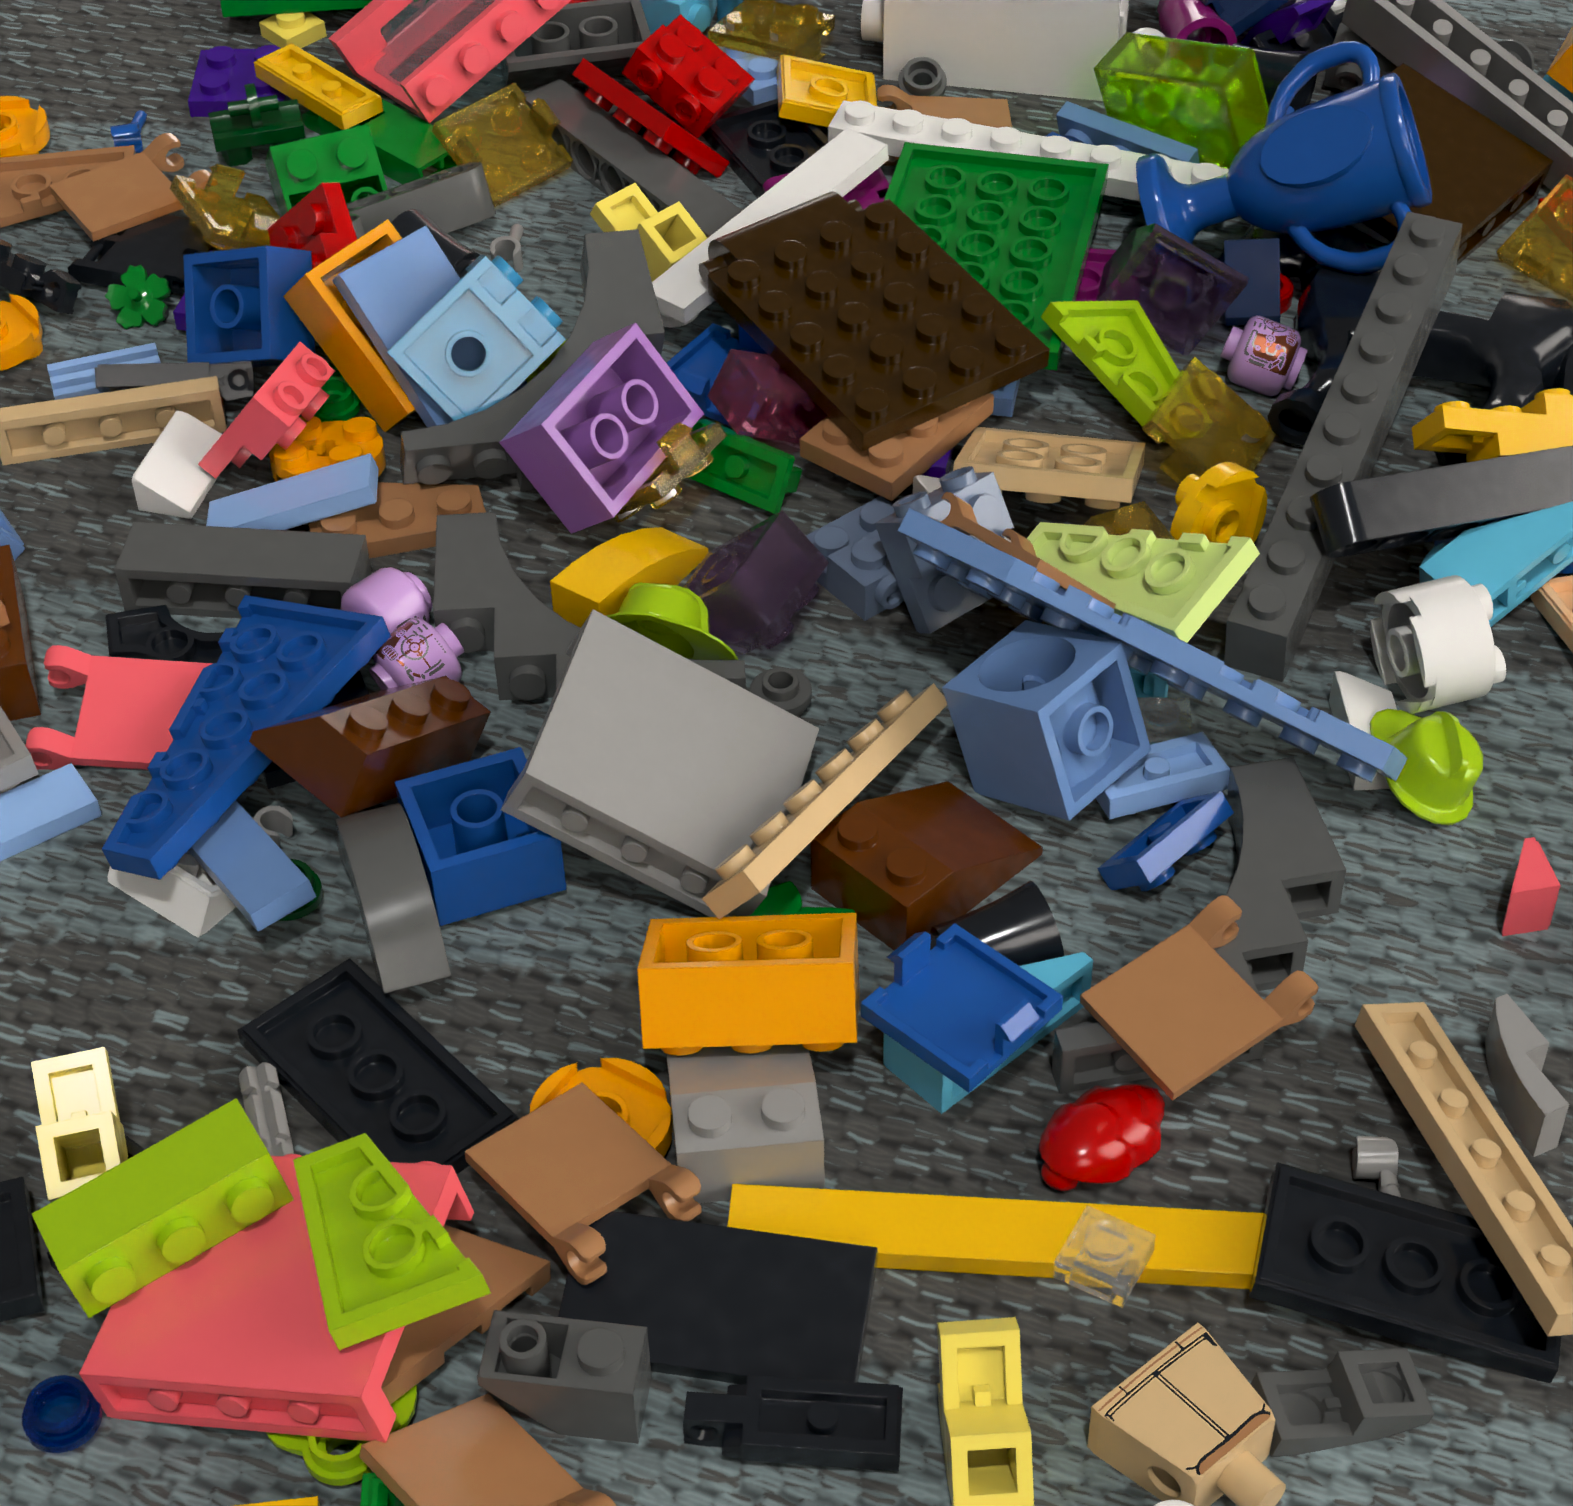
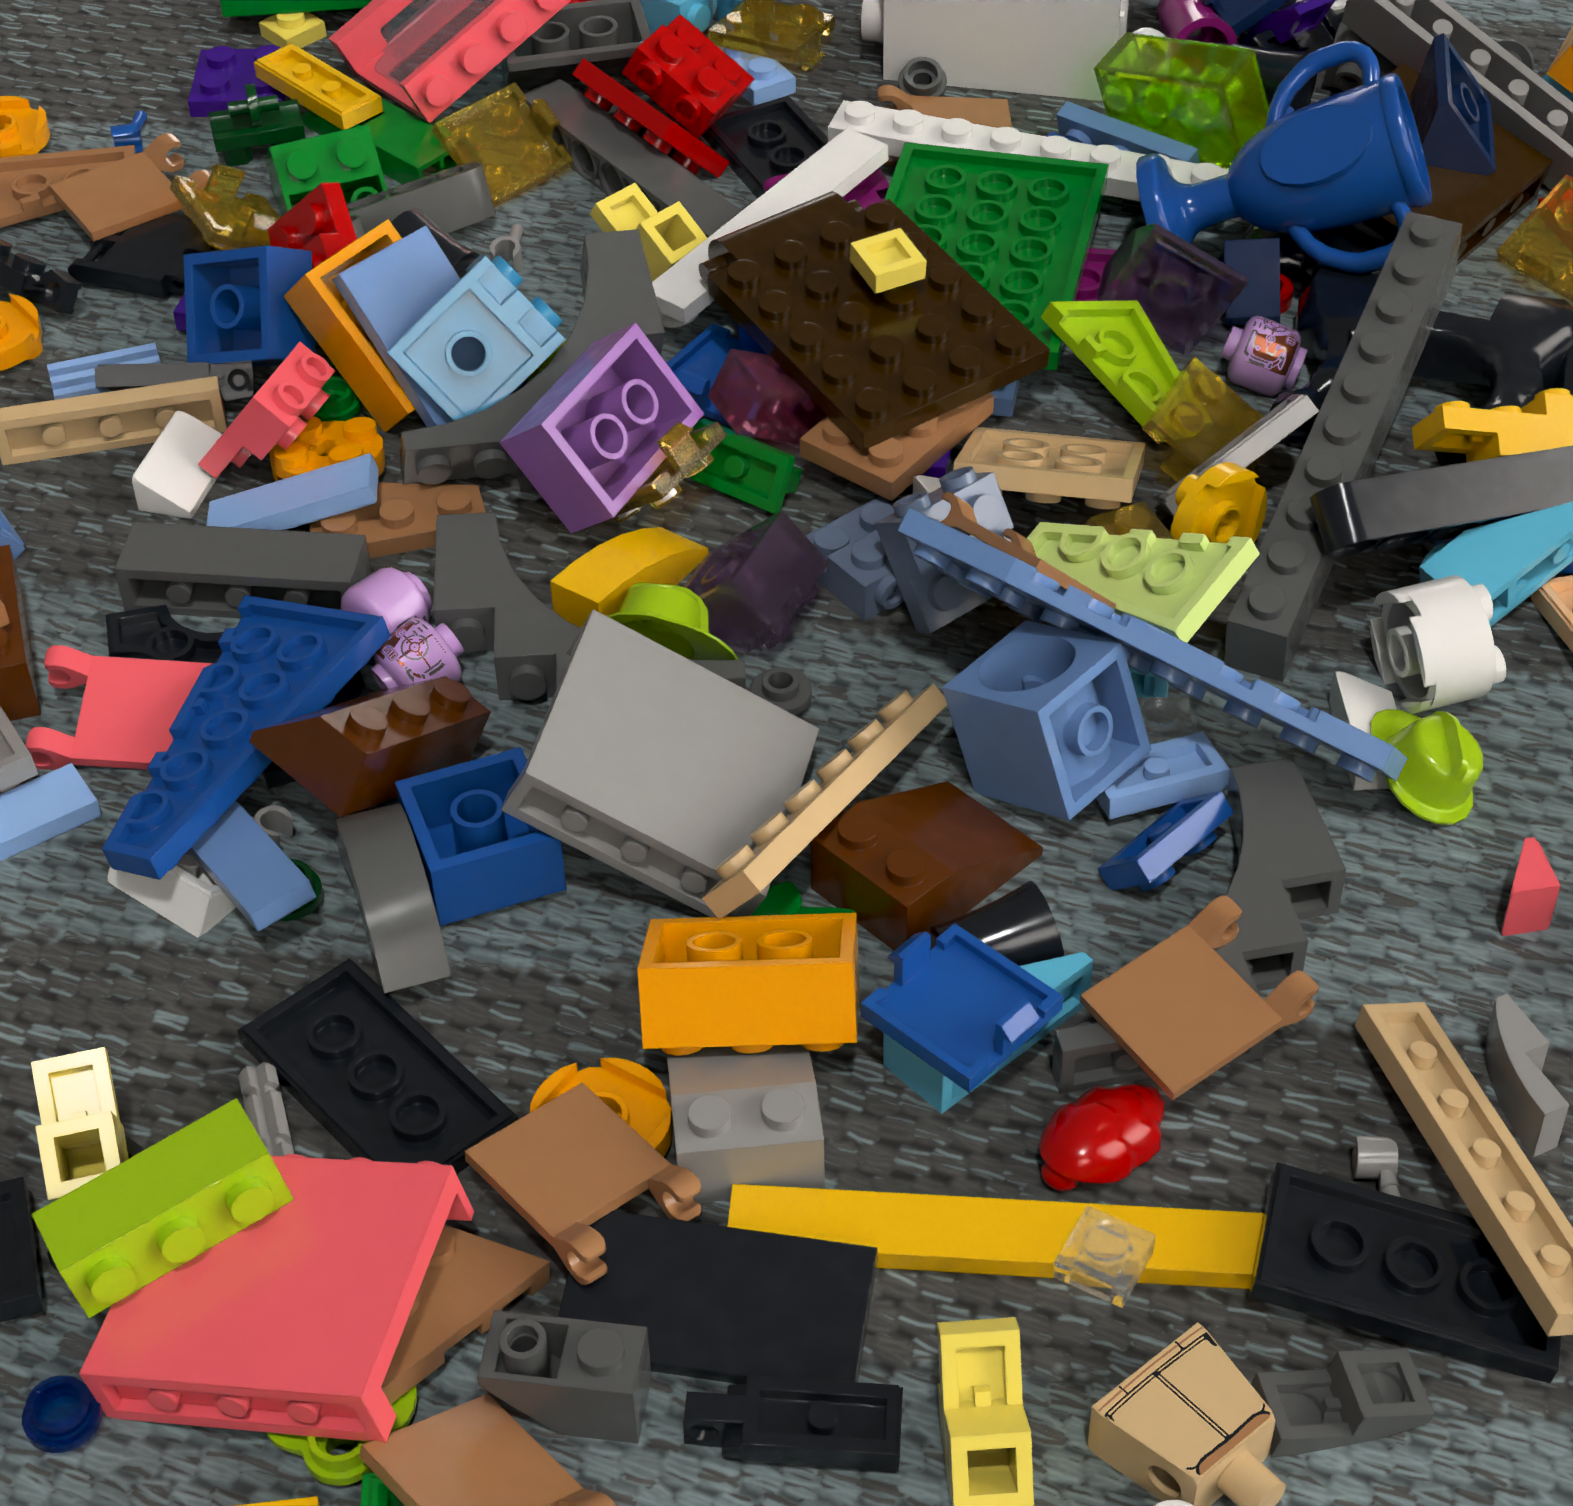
(139, 298): green plant -> none
(376, 1245): lime wing -> none
(815, 90): yellow plate -> none
(887, 260): none -> light yellow plate
(1251, 442): none -> light grey tile
(1452, 113): none -> dark blue slope

